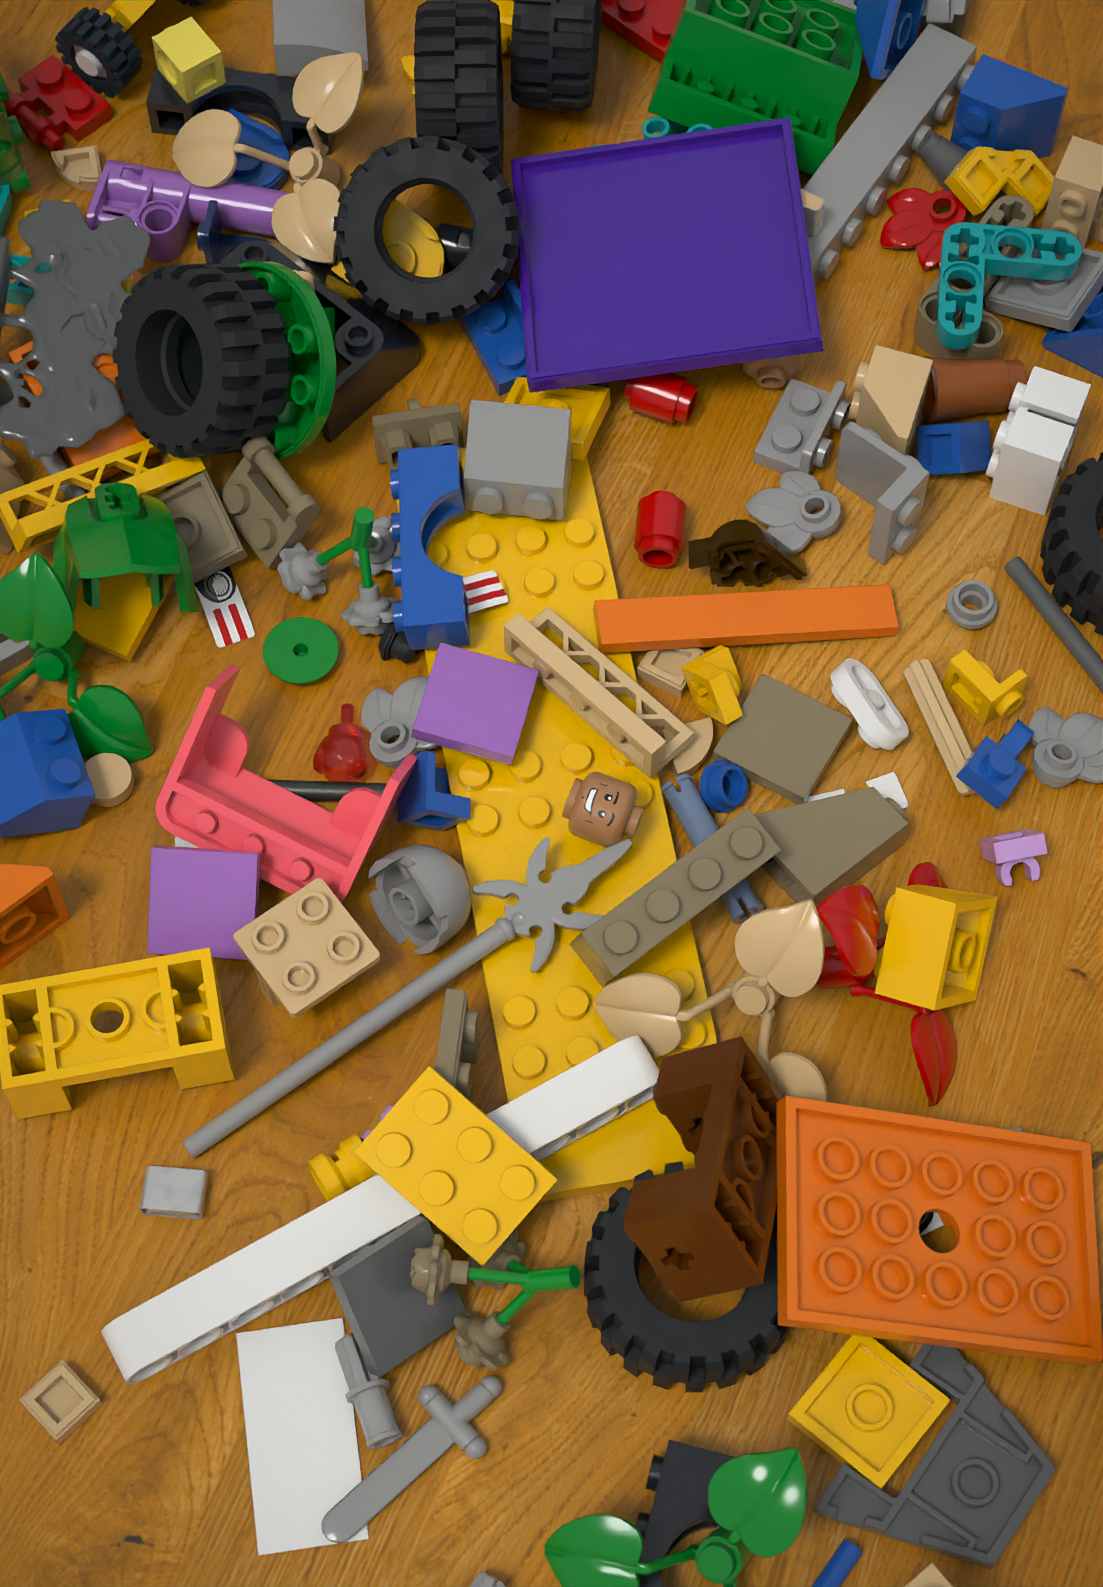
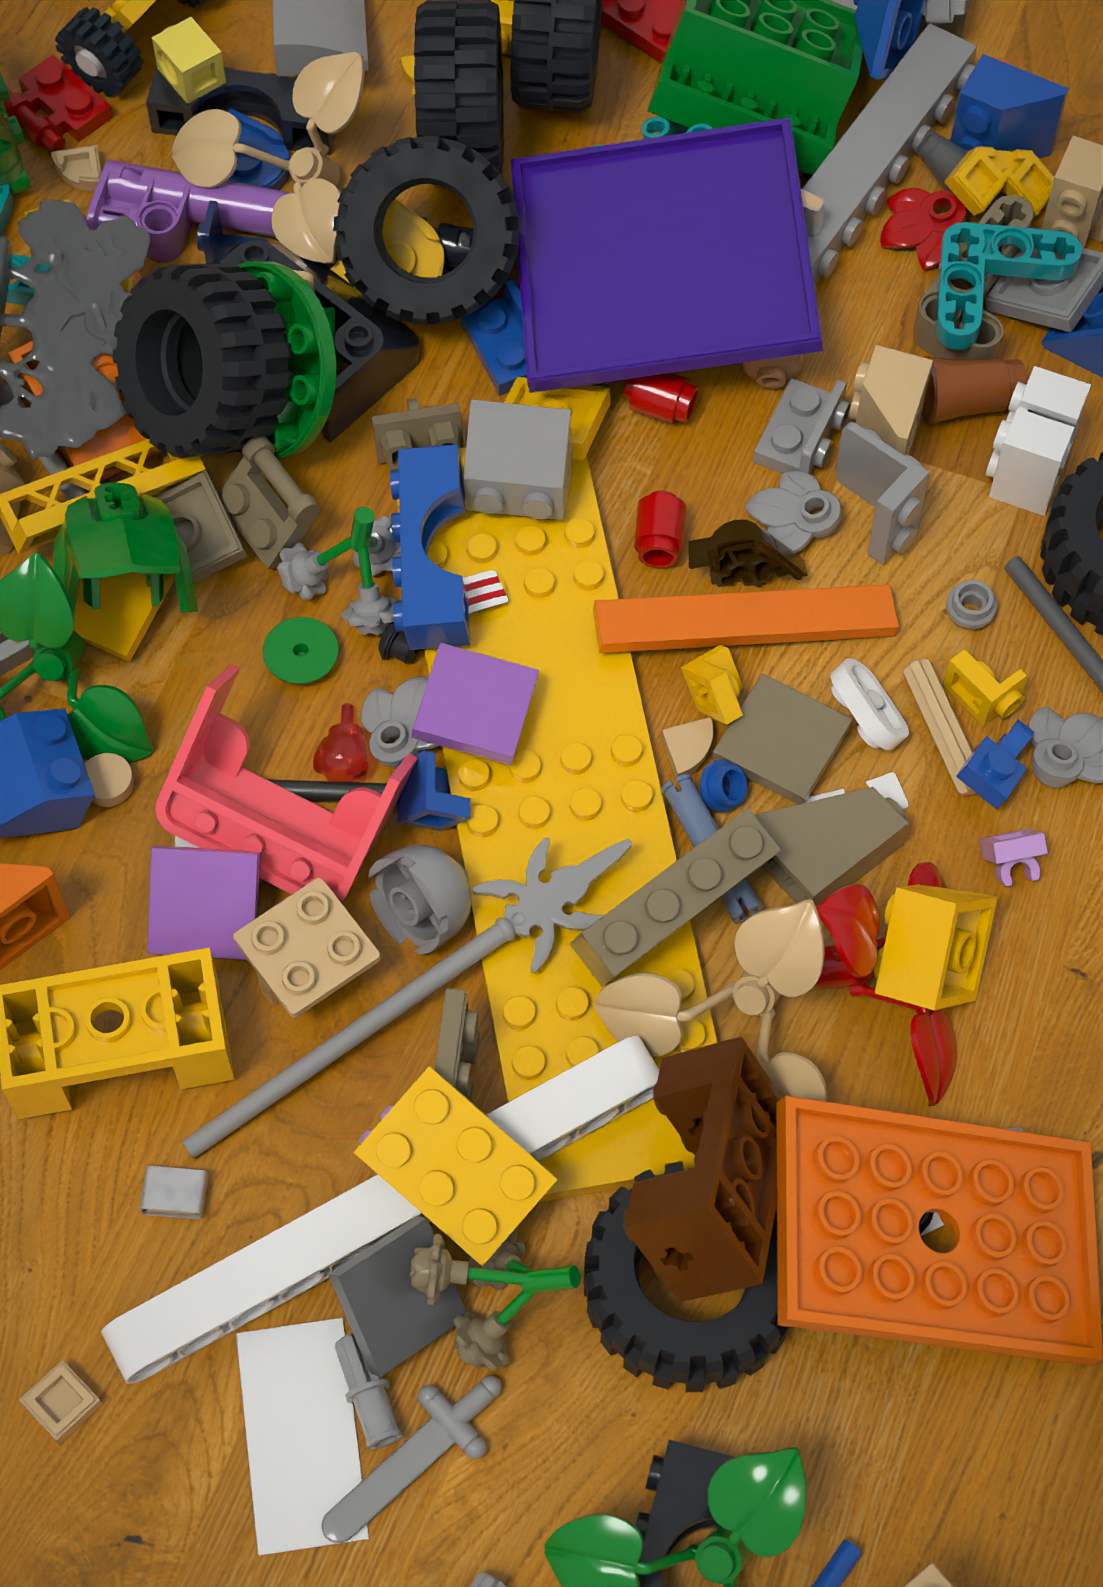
(224, 608): sticker -> none
(341, 1170): yellow wheel -> none
(593, 699): tan fence -> none
(602, 809): medium nougat head -> none
(664, 669): tan tile -> none
(868, 1409): yellow plate -> none
(954, 447): blue panel -> none
(967, 1486): dark grey wing -> none

